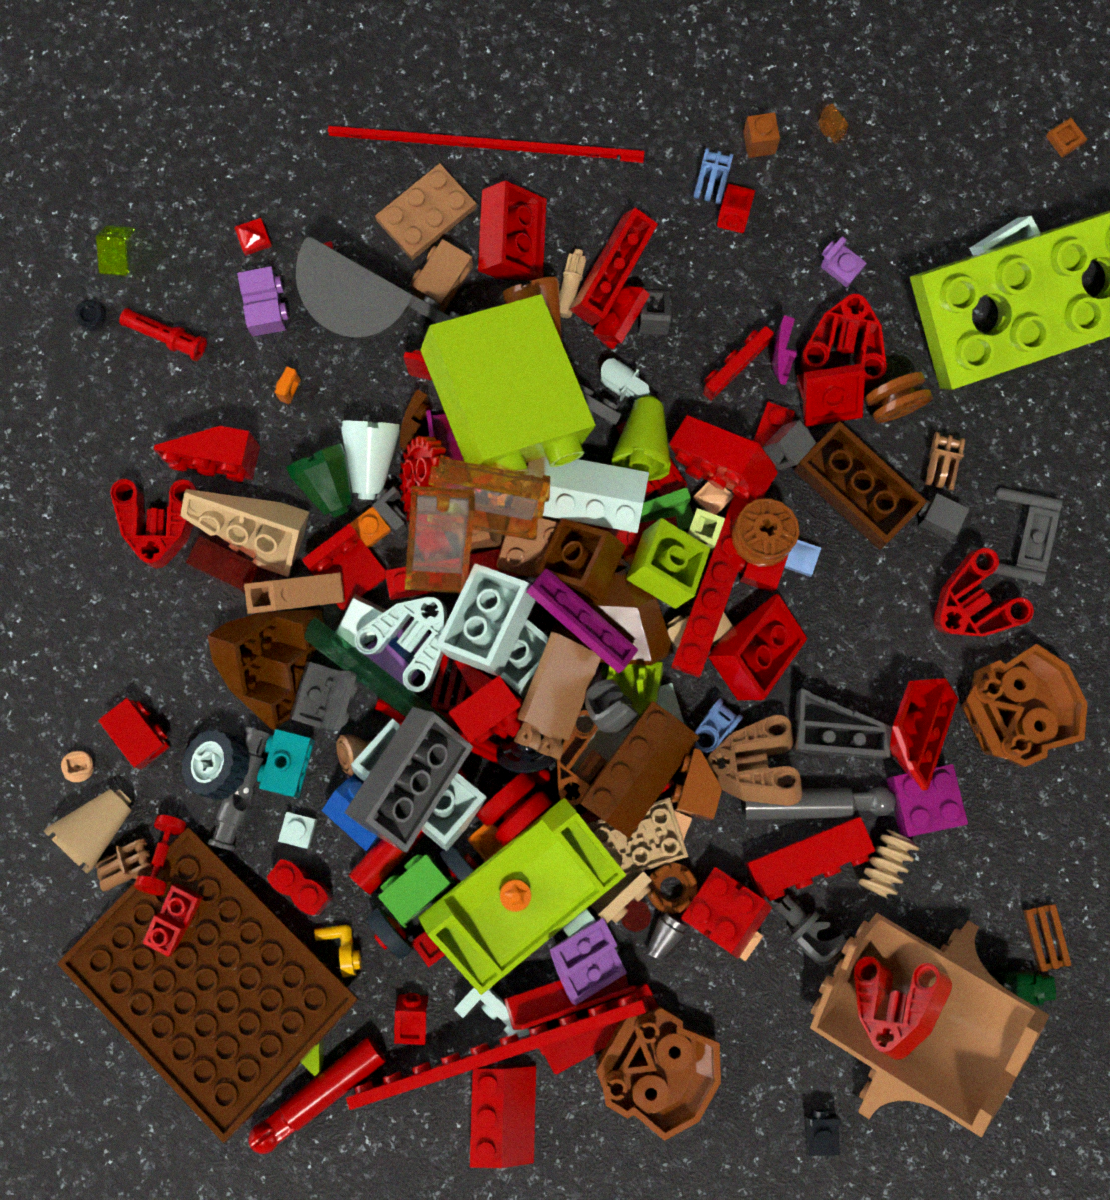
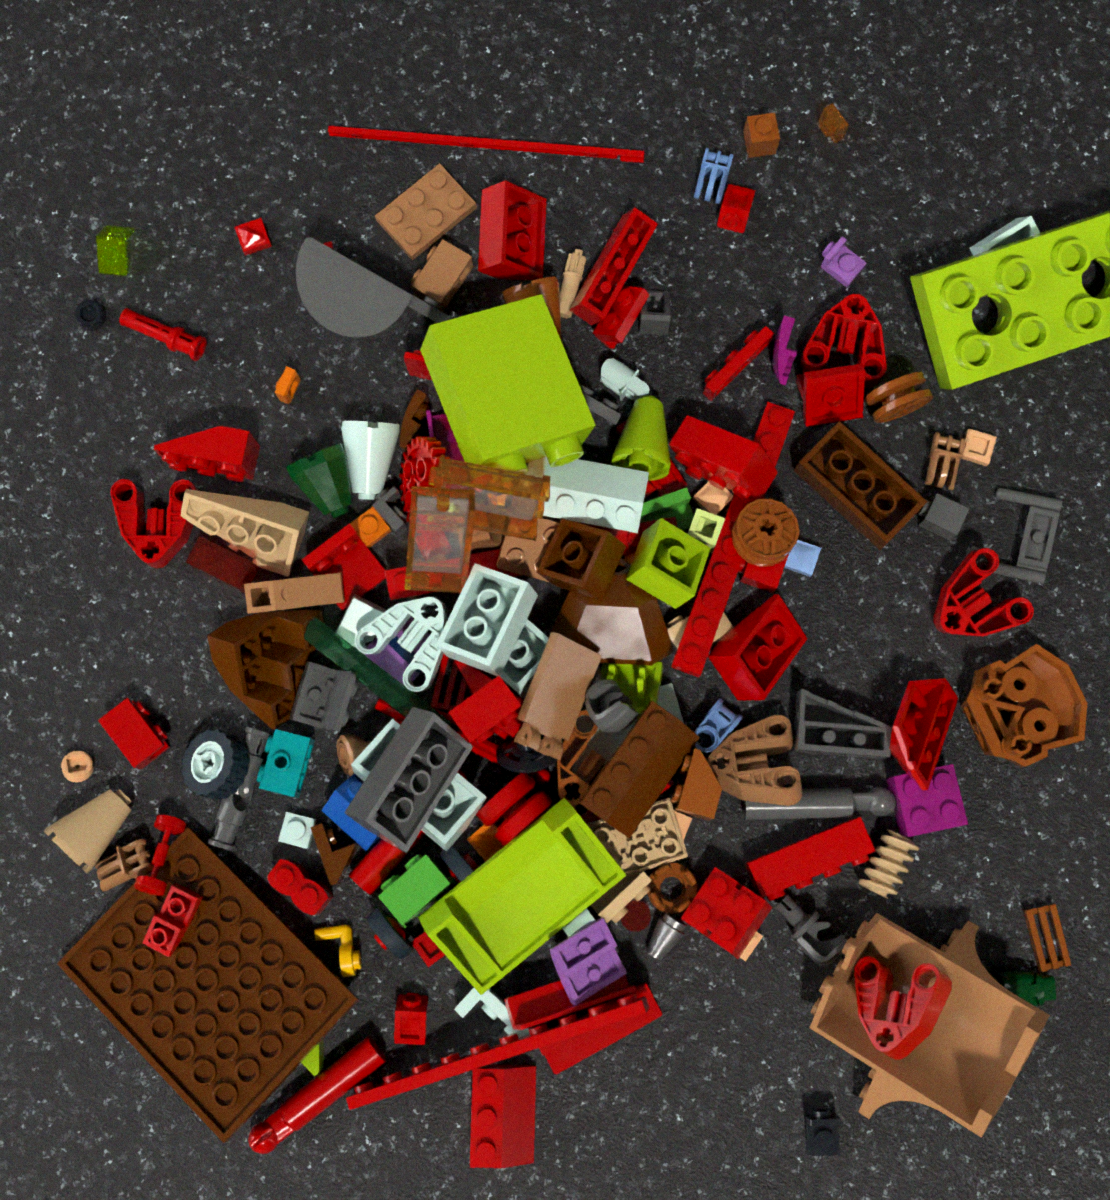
(262, 301): medium lavender brick -> none
(334, 861): none -> reddish brown slope
(515, 895): orange tile -> none
(582, 620): magenta panel -> none
(681, 1082): dark orange brick -> none
(789, 445): dark grey brick -> none
(978, 447): none -> light nougat tile
(1066, 137): dark orange tile -> none

